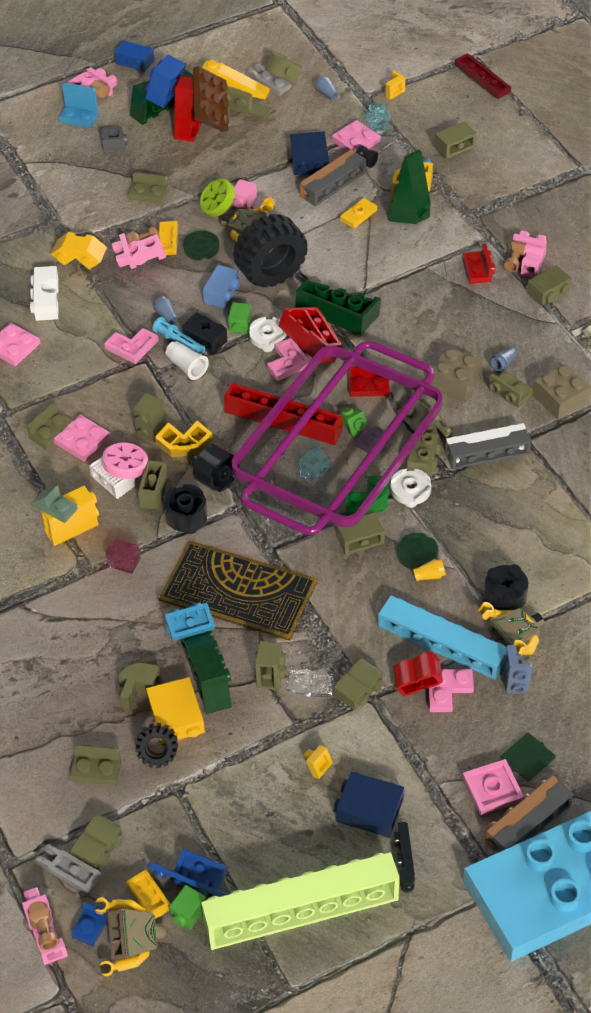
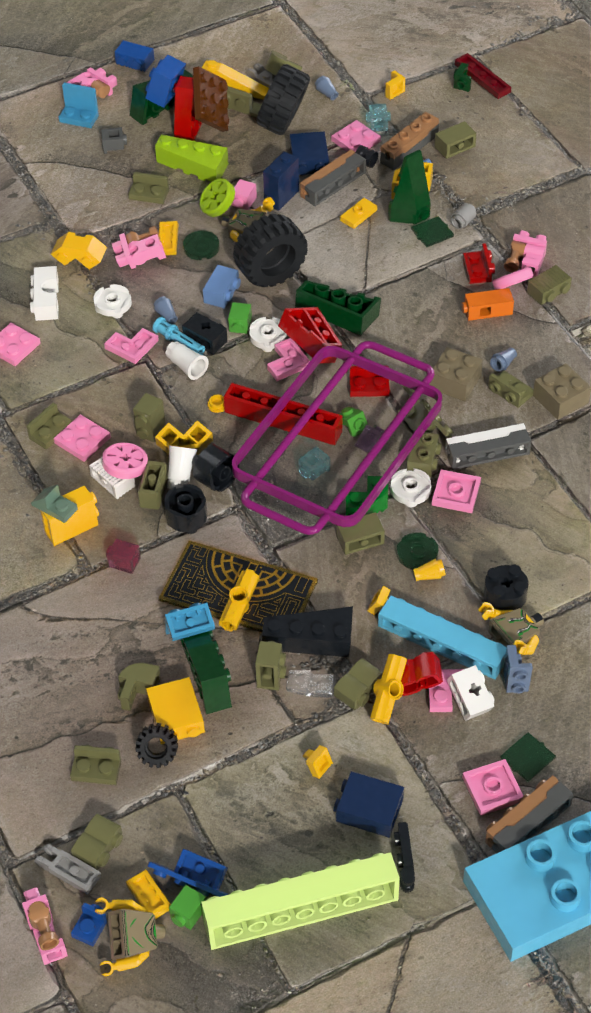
(117, 308): none -> white plate
(179, 466): none -> white plant
(192, 157): none -> lime wedge
(216, 403): none -> yellow plate
(243, 592): none -> yellow piece
(281, 179): none -> dark blue brick
(283, 99): none -> black tyre
(312, 632): none -> black wedge
(379, 600): none -> yellow plate
(388, 689): none -> yellow piece
(409, 140): none -> medium nougat piece
(432, 231): none -> clear green piece
(456, 491): none -> bright pink plate
(461, 80): none -> dark green bracket
(463, 216): none -> light grey brick
(471, 704): none -> white brick
(488, 304): none -> orange brick
(513, 278): none -> bright pink wheel

